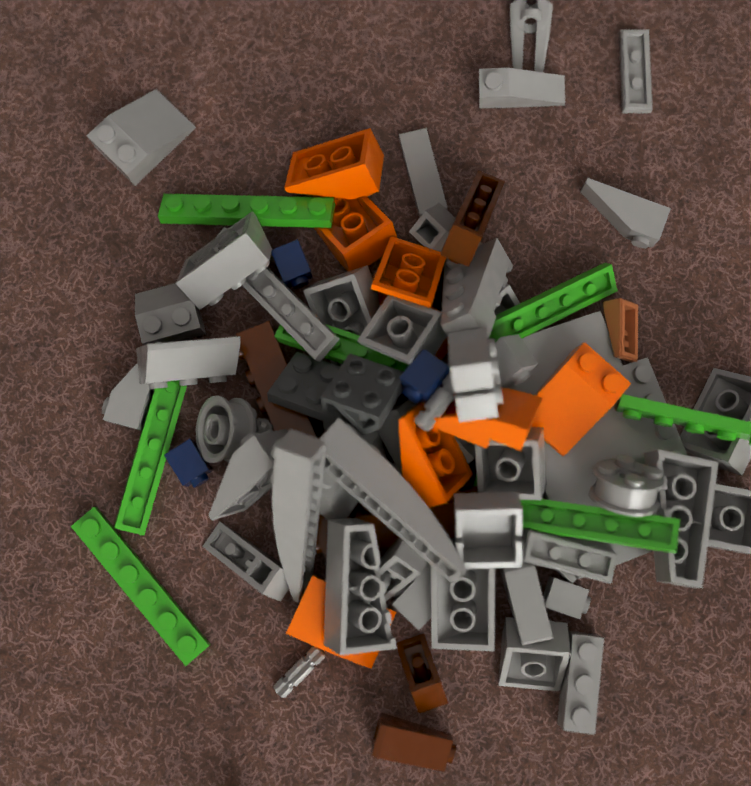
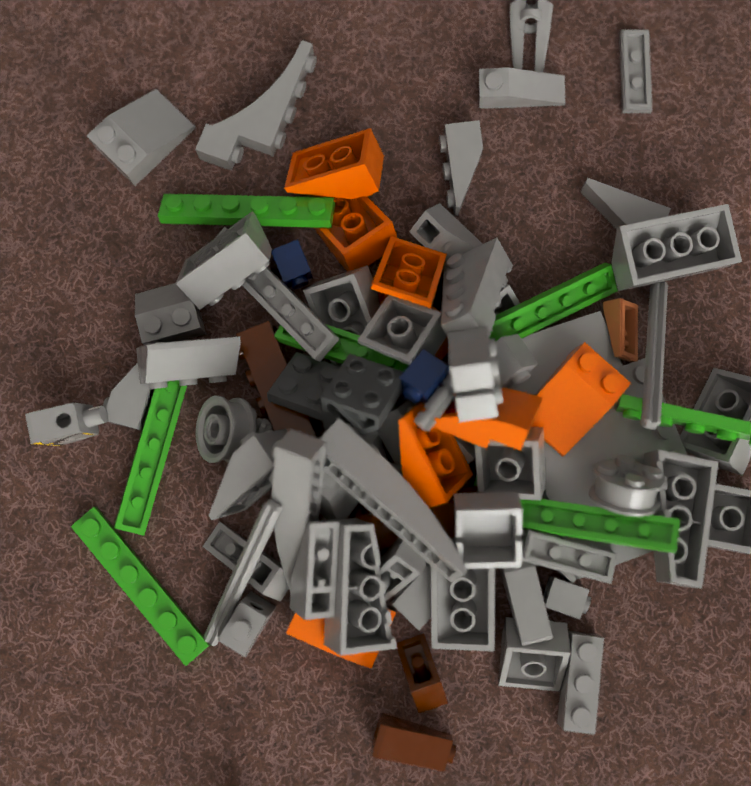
(65, 423): none -> light grey torso
(189, 464): dark blue brick -> none
(243, 570): none -> light grey axle
(246, 623): none -> light grey torso
(263, 121): none -> light grey arch
(299, 671): light grey axle -> none
(316, 571): none -> light grey slope
(422, 170): light grey tile -> none
(463, 151): none -> light grey slope
(472, 219): reddish brown brick -> none
(654, 356): none -> light grey axle
(674, 247): none -> light grey slope

